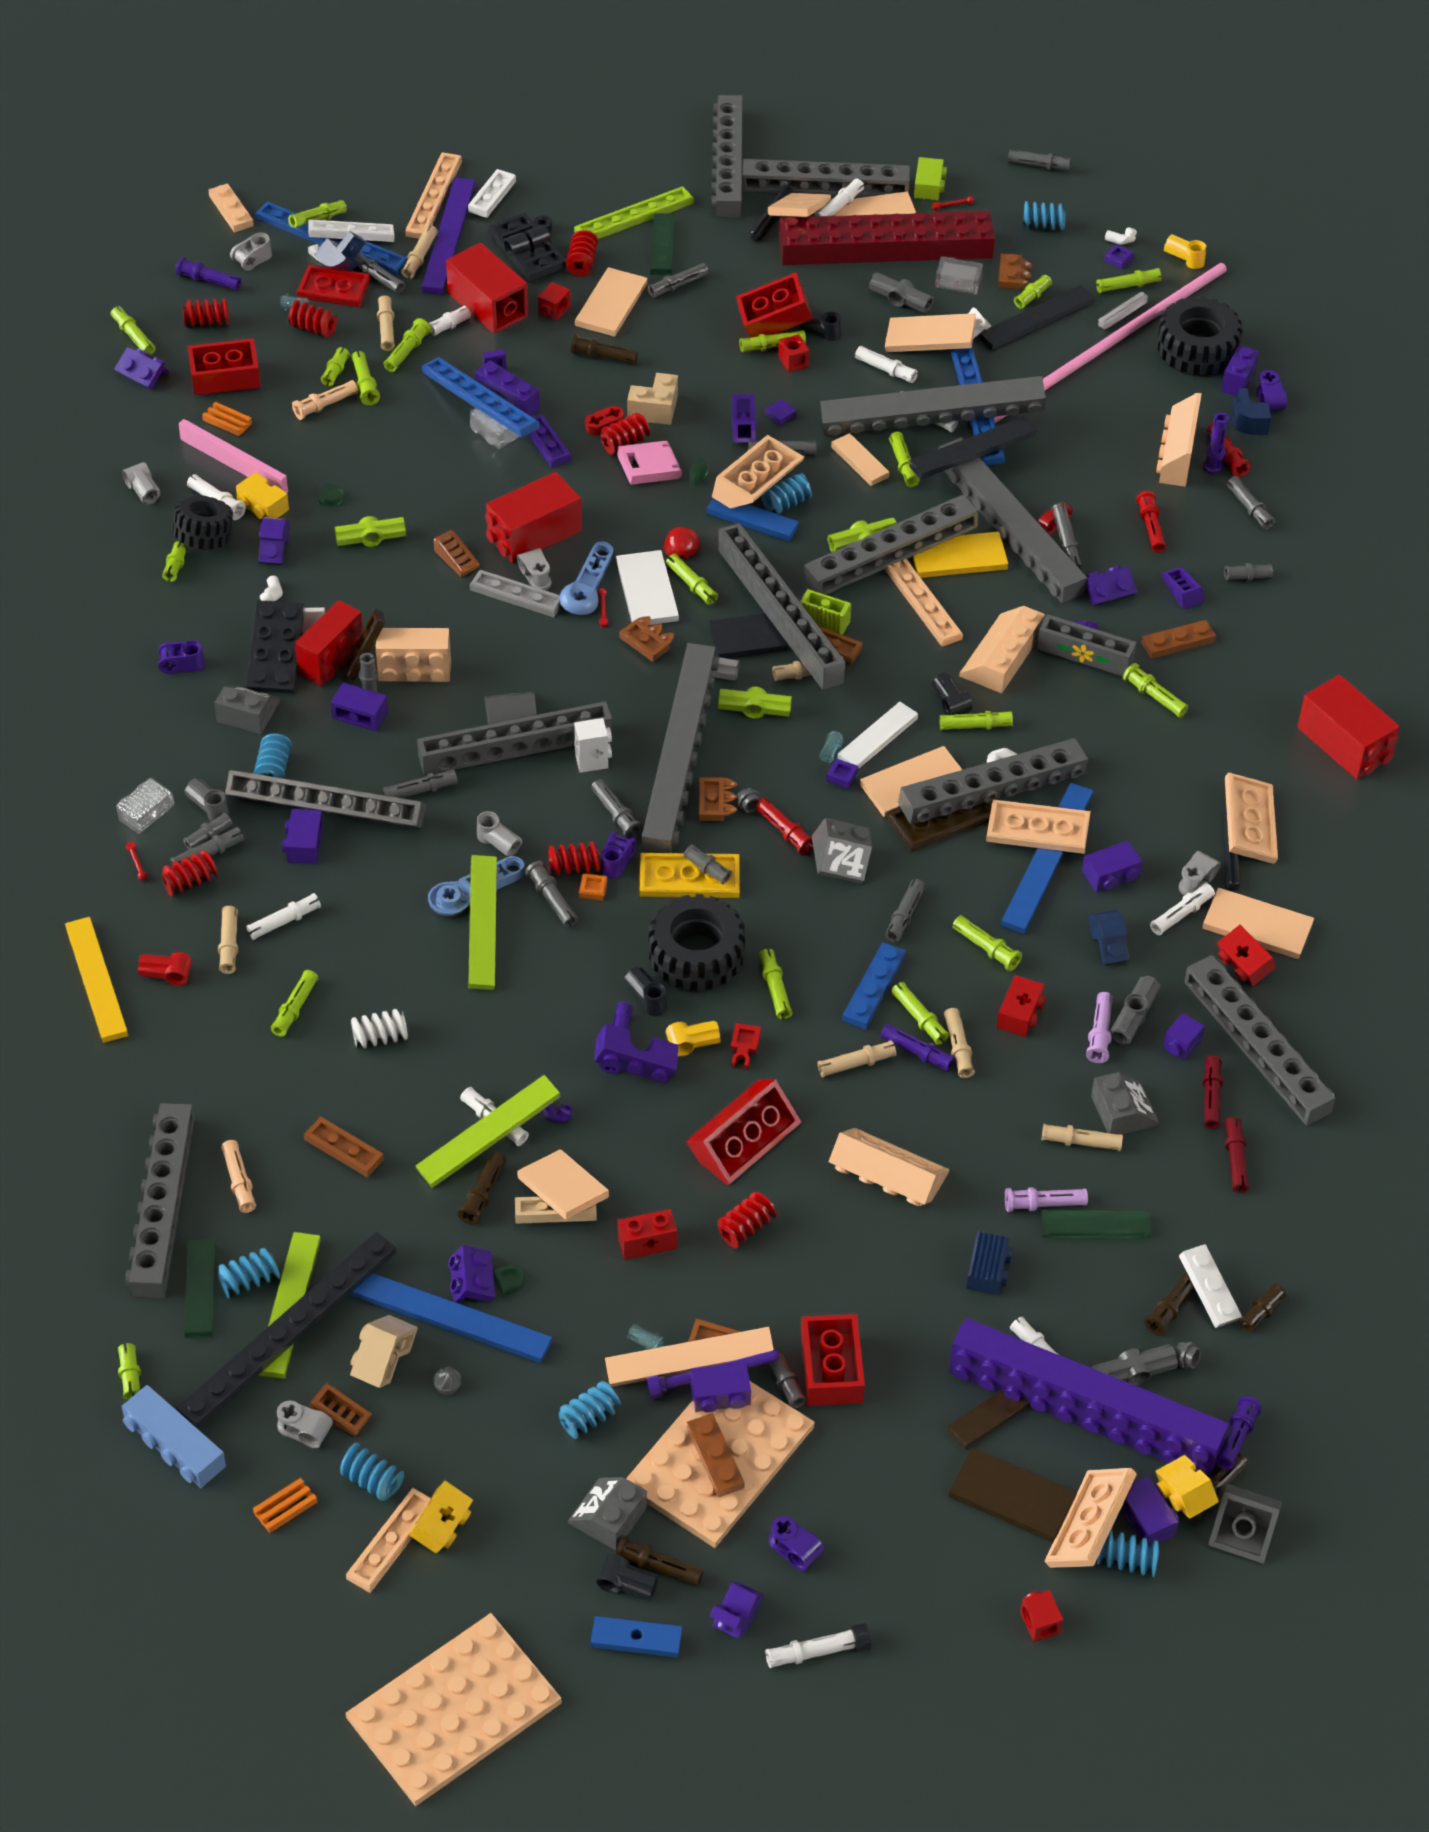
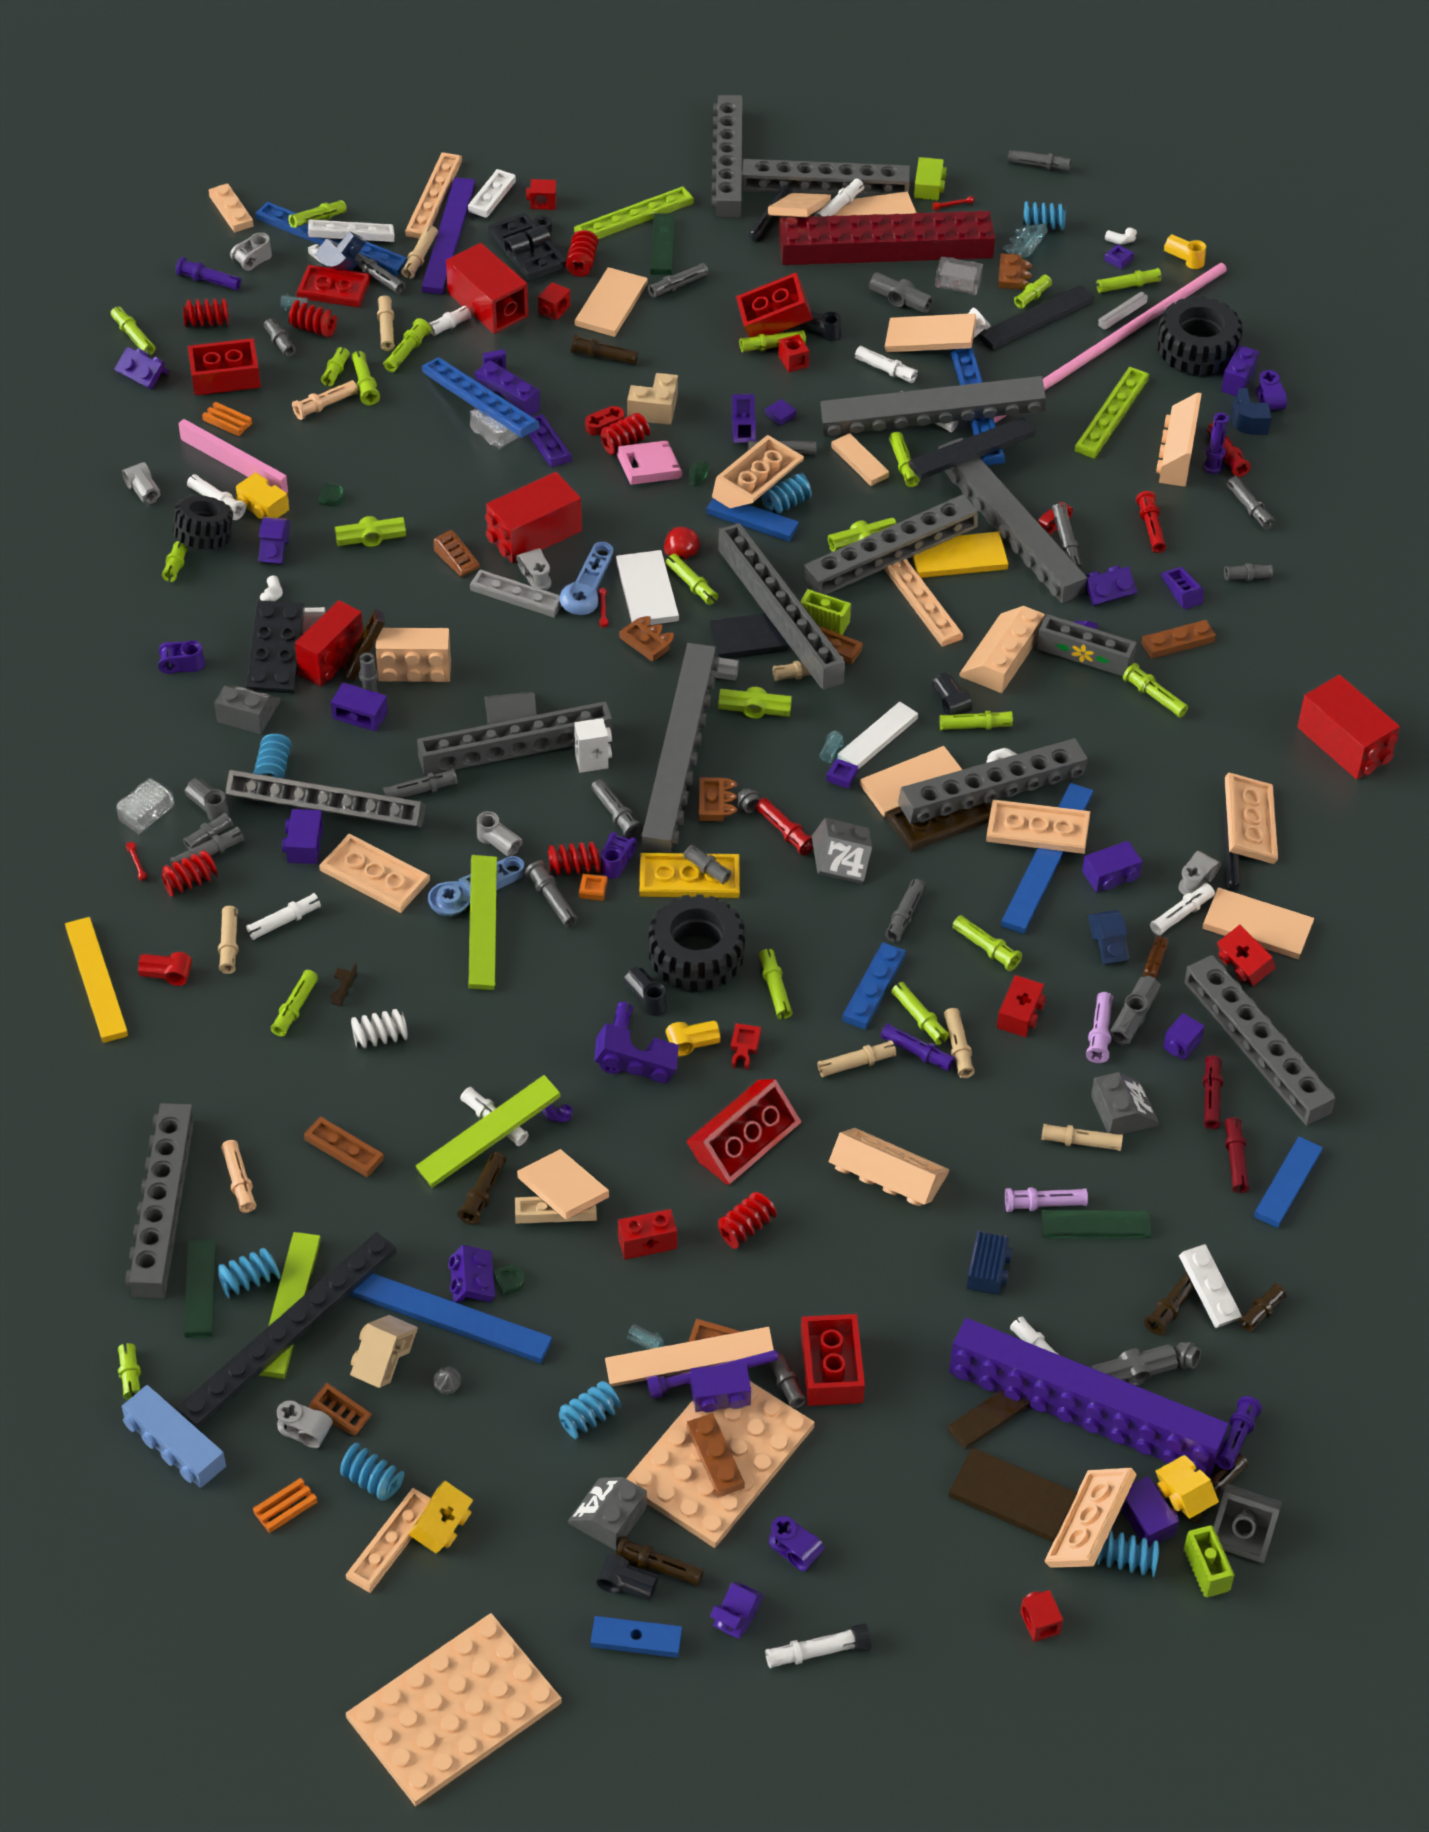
(279, 337): none -> dark grey pin
(346, 978): none -> dark brown piece
(374, 873): none -> light nougat tile
(542, 194): none -> red brick
(1026, 240): none -> clear light blue plate
(1111, 412): none -> lime tile
(1156, 956): none -> reddish brown axle
(1208, 1561): none -> lime brick
(1288, 1182): none -> blue tile

